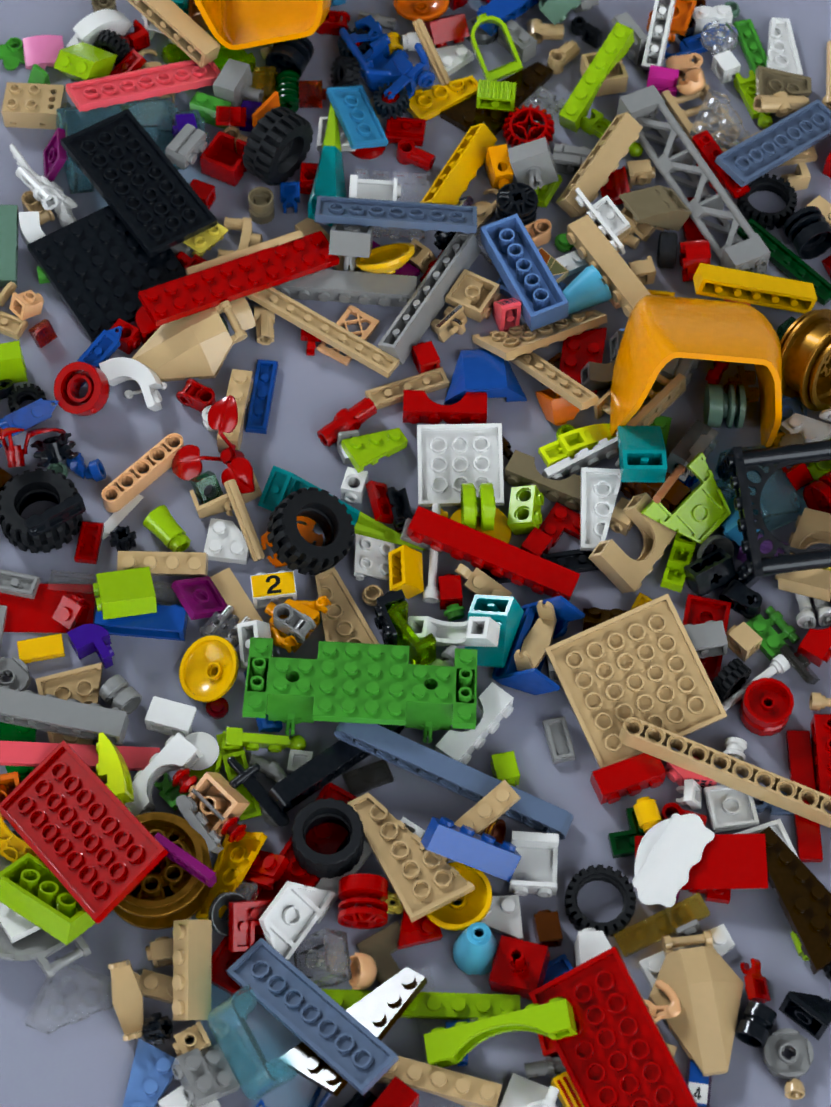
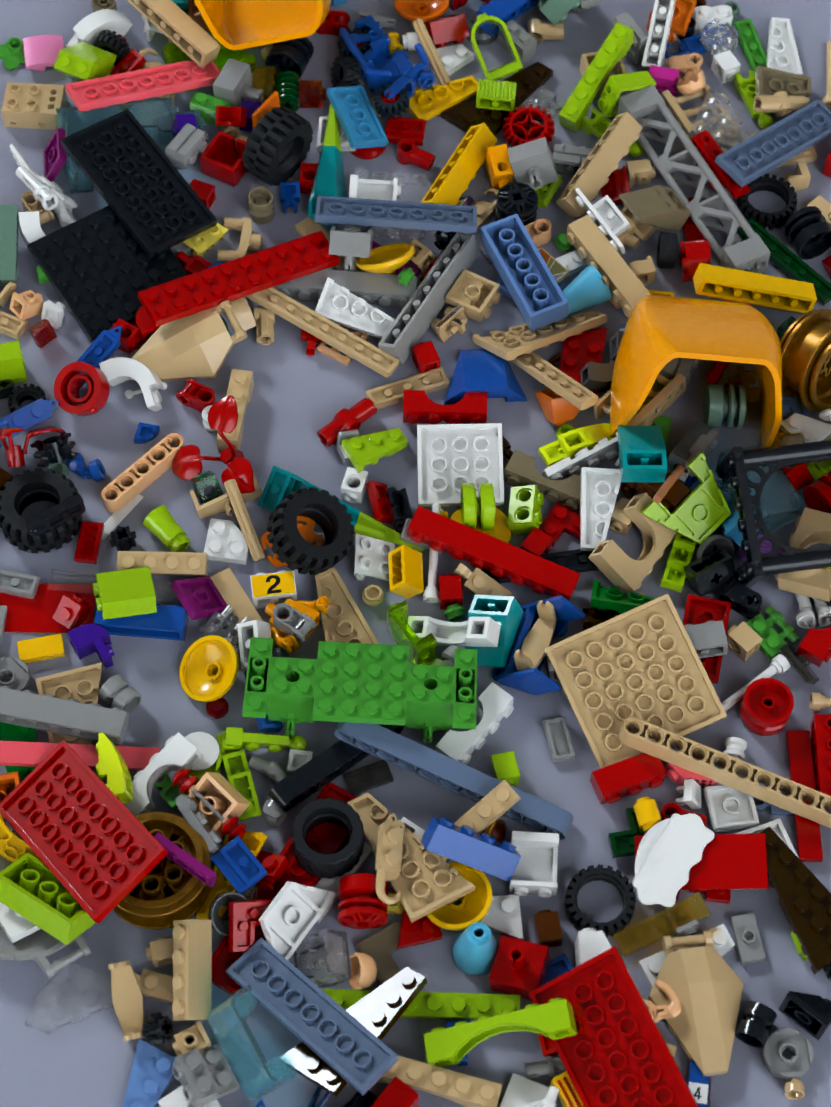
(38, 75): bright green slope -> none
(53, 313): none -> white tile
(139, 38): red panel -> none
(146, 433): none -> blue tile
(170, 717): white panel -> none
(239, 865): none -> blue plate
(246, 251): tan tile -> none
(246, 777): black sword -> none
(261, 396): blue tile -> none
(352, 312): none -> white wing
(383, 620): black bracket -> none
(388, 857): none -> tan plate
(406, 276): none -> bright green plate
(507, 313): coral slope -> none
(560, 57): tan piece -> none
(590, 34): black plate -> none
(614, 599): none -> green wing
(619, 83): none -> lime window
(731, 678): black tyre -> none
(747, 938): none -> light grey plate
(756, 985): red plate -> none

